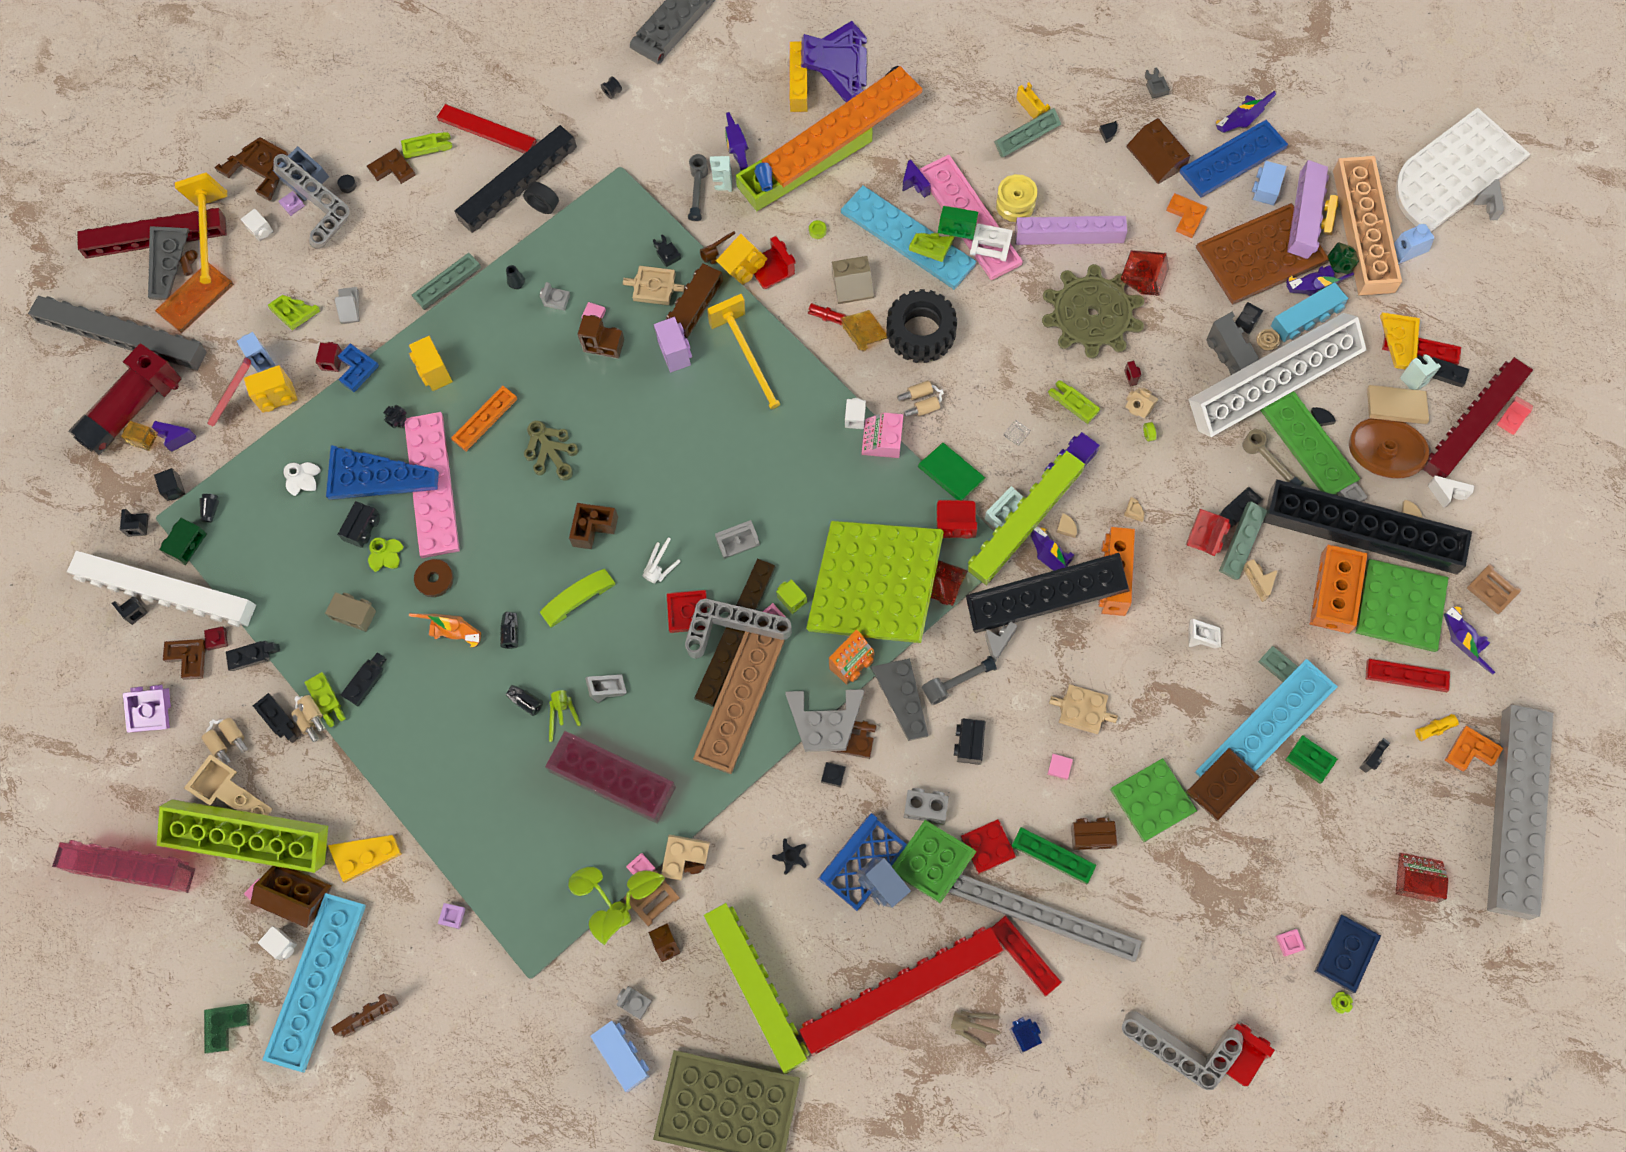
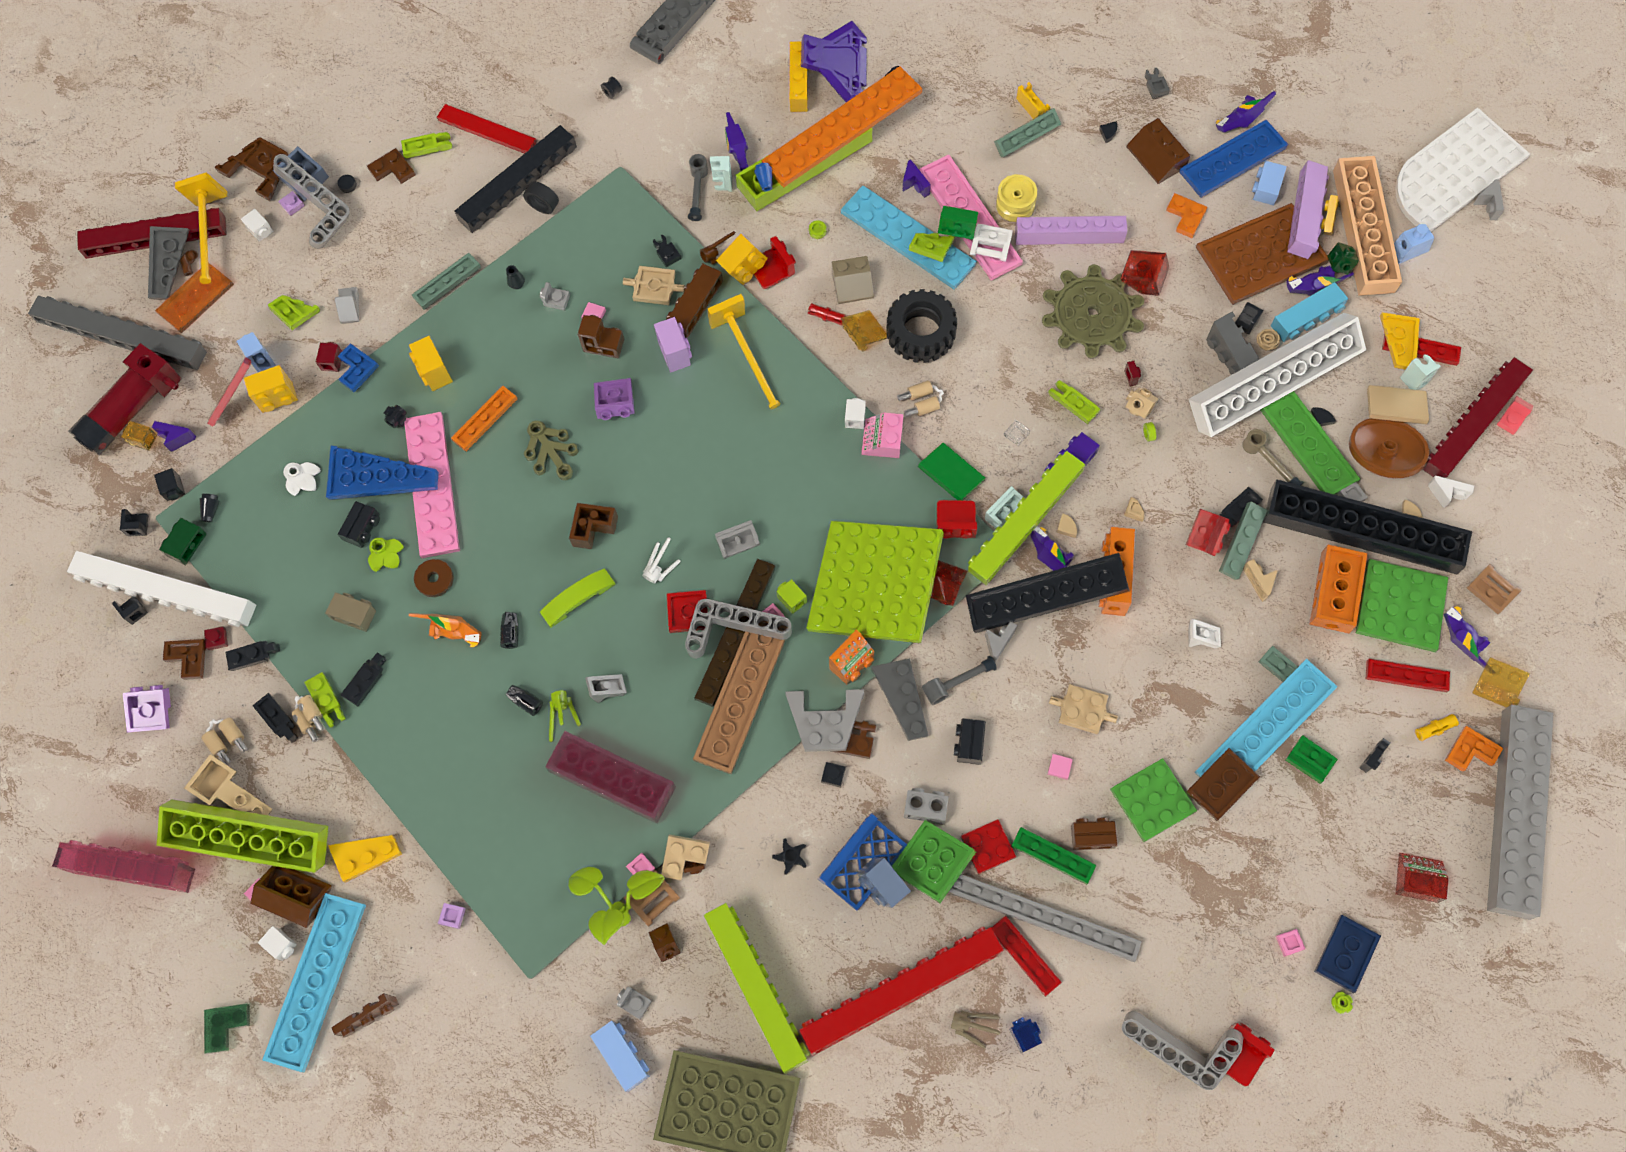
(614, 399): none -> medium lavender plate
(1449, 372): black hinge -> none
(1500, 683): none -> clear yellow hinge

